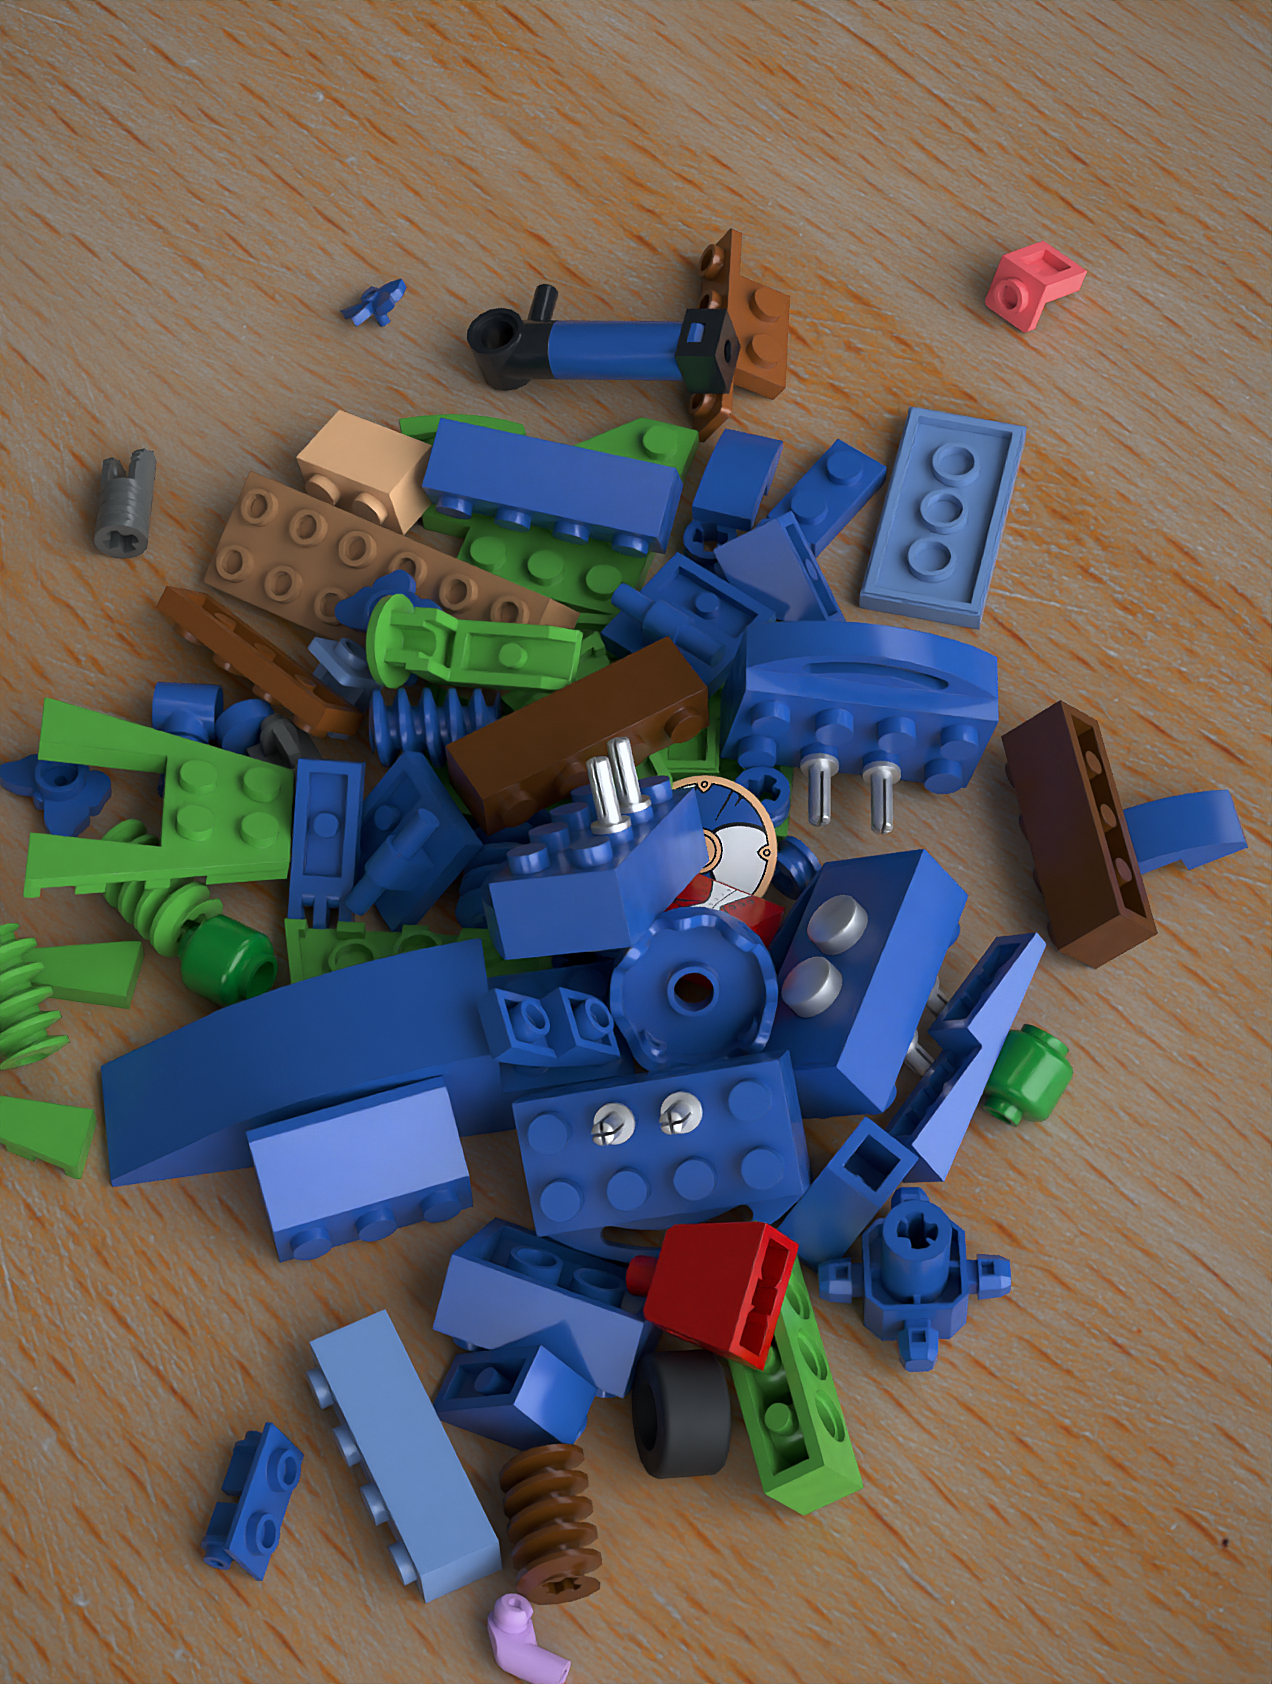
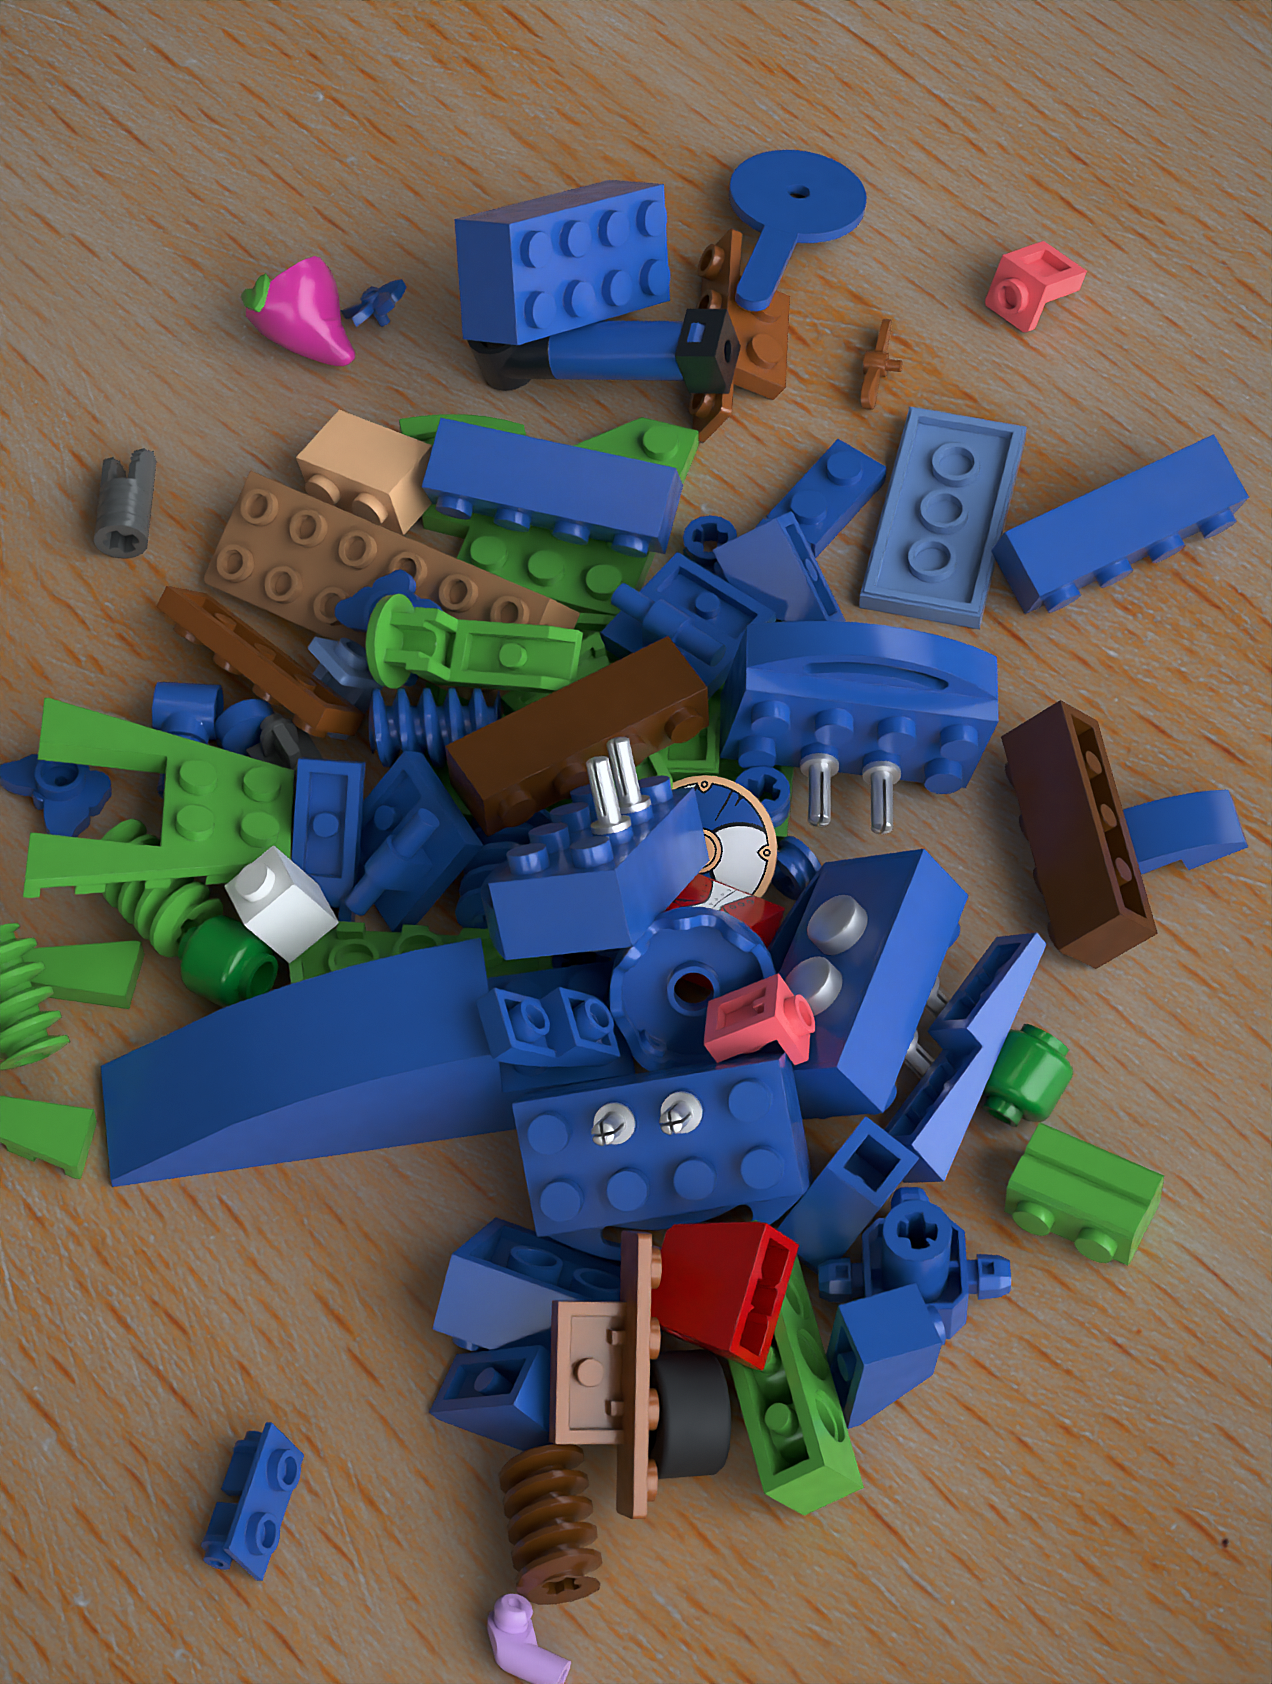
(281, 904): none -> white brick
(301, 312): none -> dark pink hat
(360, 1169): slope -> none
(404, 1456): medium blue brick -> none
(562, 261): none -> blue brick
(604, 1373): none -> bracket
(736, 479): blue slope -> none
(758, 1015): none -> coral bracket
(762, 200): none -> blue piece
(876, 365): none -> dark orange piece
(882, 1350): none -> blue slope
(1083, 1195): none -> bright green brick
(1119, 525): none -> blue brick

